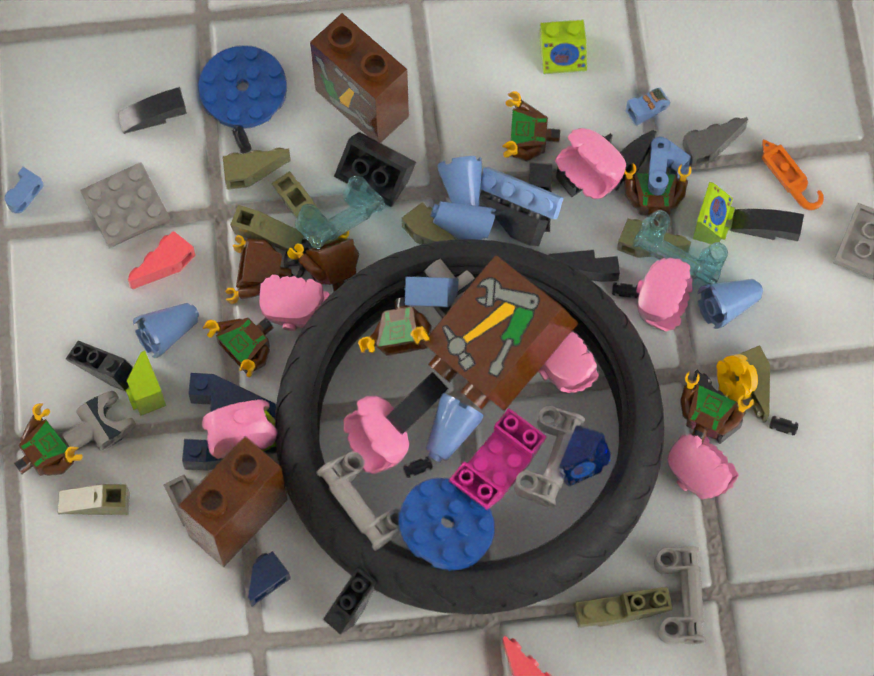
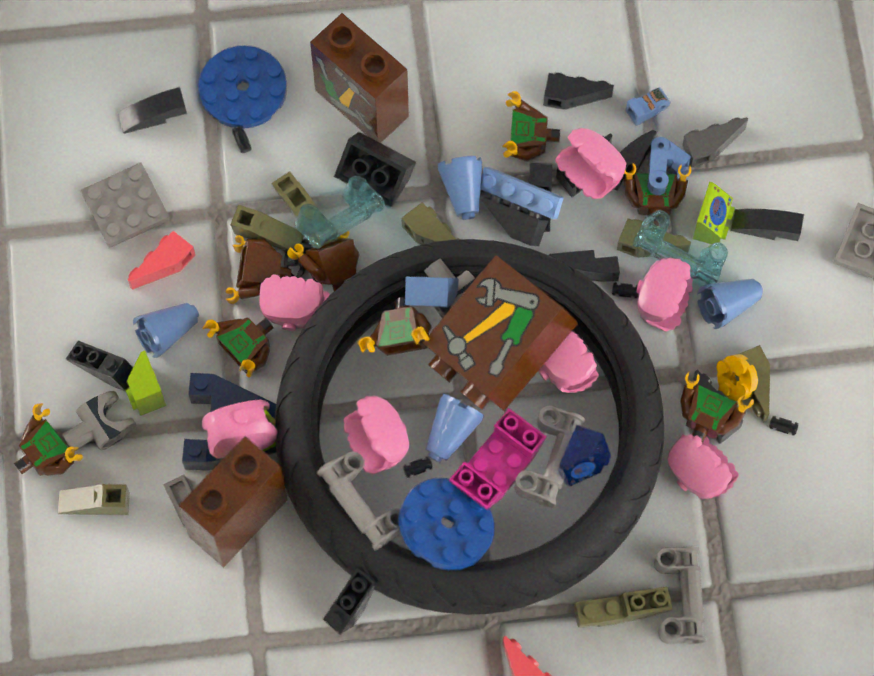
(24, 191): medium blue leg -> none
(249, 168): olive slope -> none
(266, 577): dark blue slope -> none
(417, 403): black slope -> none
(463, 220): medium blue cone -> none
(563, 46): lime slope -> none
(569, 92): none -> black slope
(788, 174): orange plate -> none

